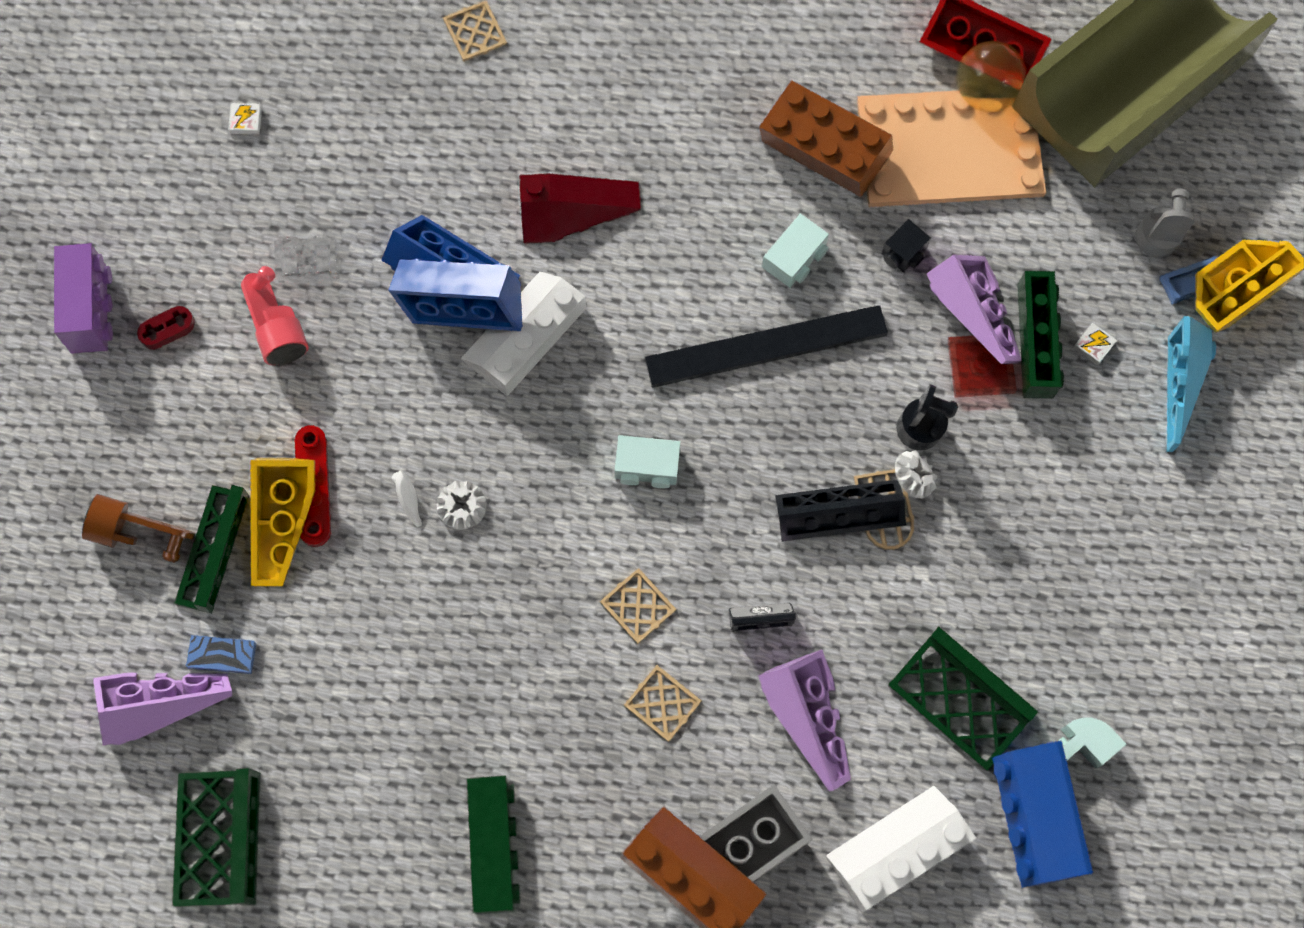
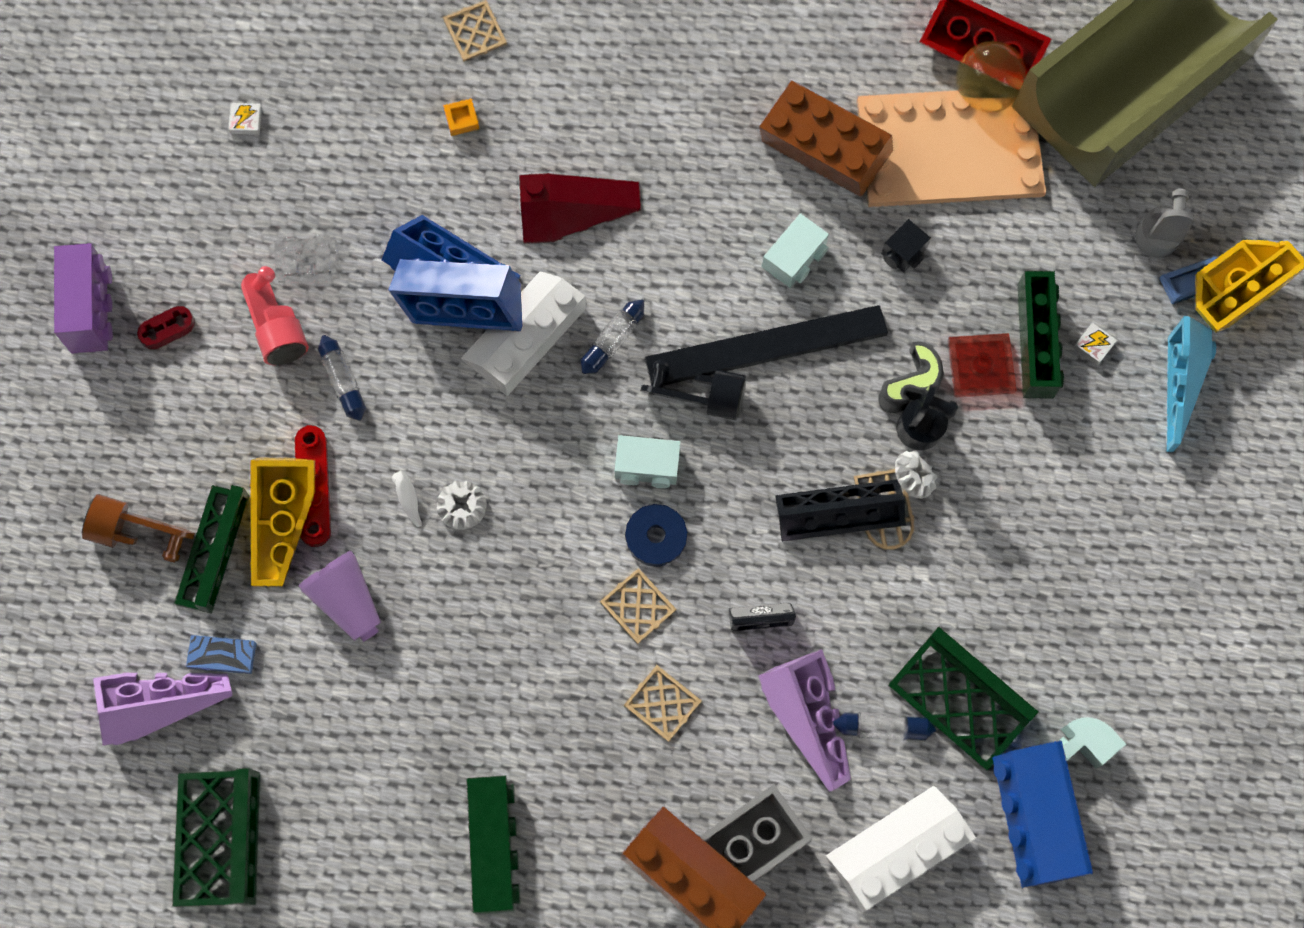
(341, 378): none -> piece
(344, 596): none -> lavender cone
(461, 117): none -> light orange plate
(612, 336): none -> piece
(656, 517): none -> dark blue tile
(725, 393): none -> black piece
(884, 726): none -> piece
(898, 391): none -> dark grey animal
(969, 292): lavender wedge -> none

